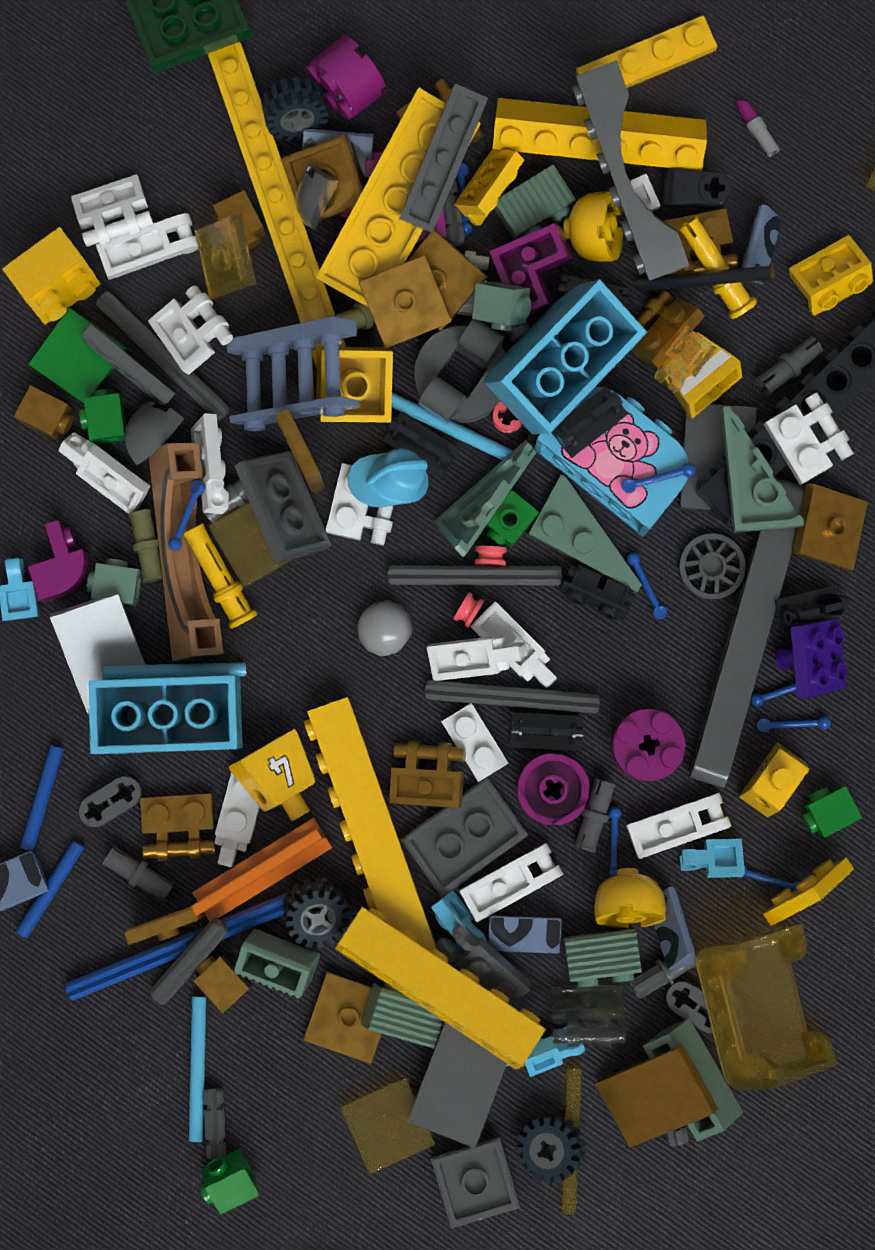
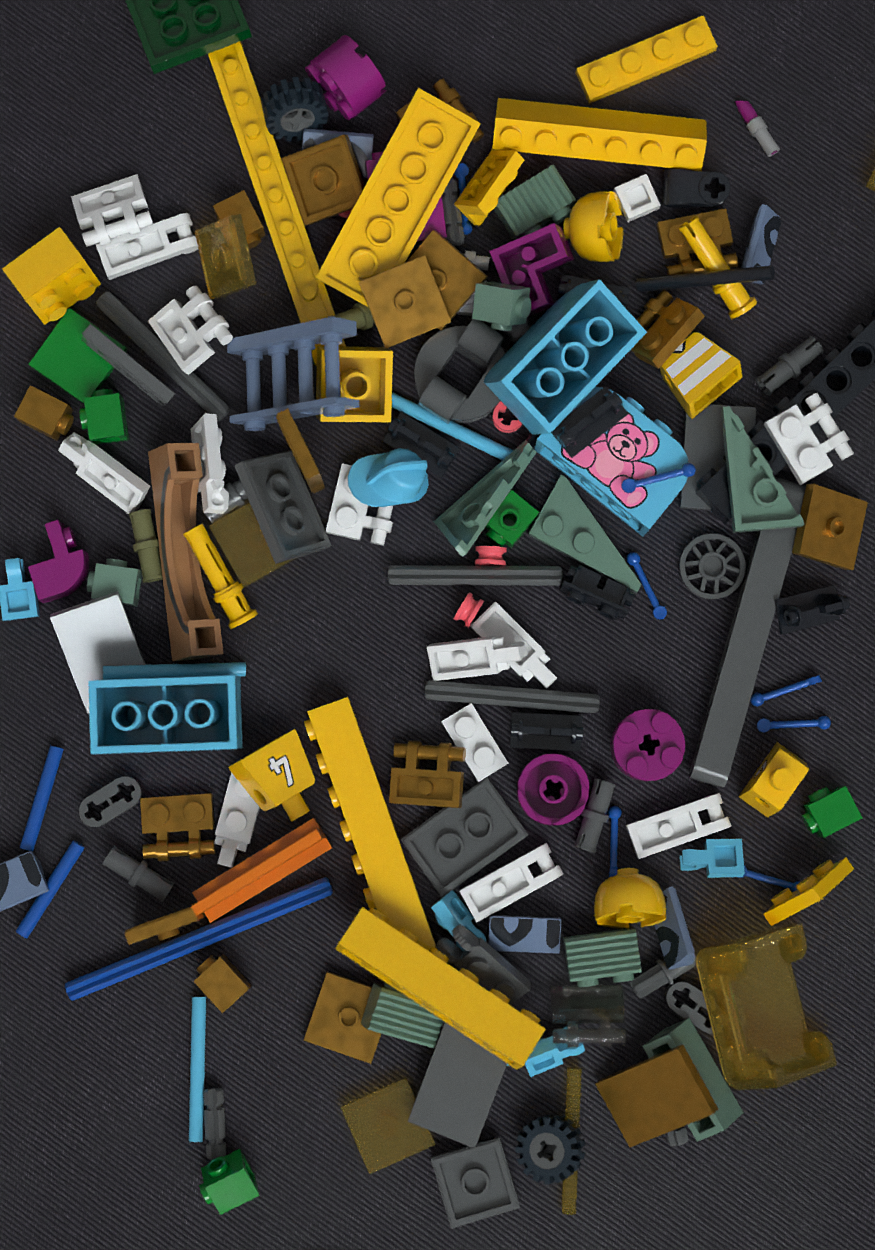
(149, 430): dark grey brick -> none
(189, 961): dark grey axle -> none
(196, 488): blue hinge -> none
(276, 963): sand green brick -> none
(314, 194): dark grey brick -> none
(320, 924): black wheel -> none
(384, 628): light grey hair -> none
(443, 158): dark grey plate -> none
(657, 242): dark grey arch -> none
(687, 354): clear yellow plate -> none
(815, 657): dark purple plate -> none
(832, 274): yellow bracket -> none

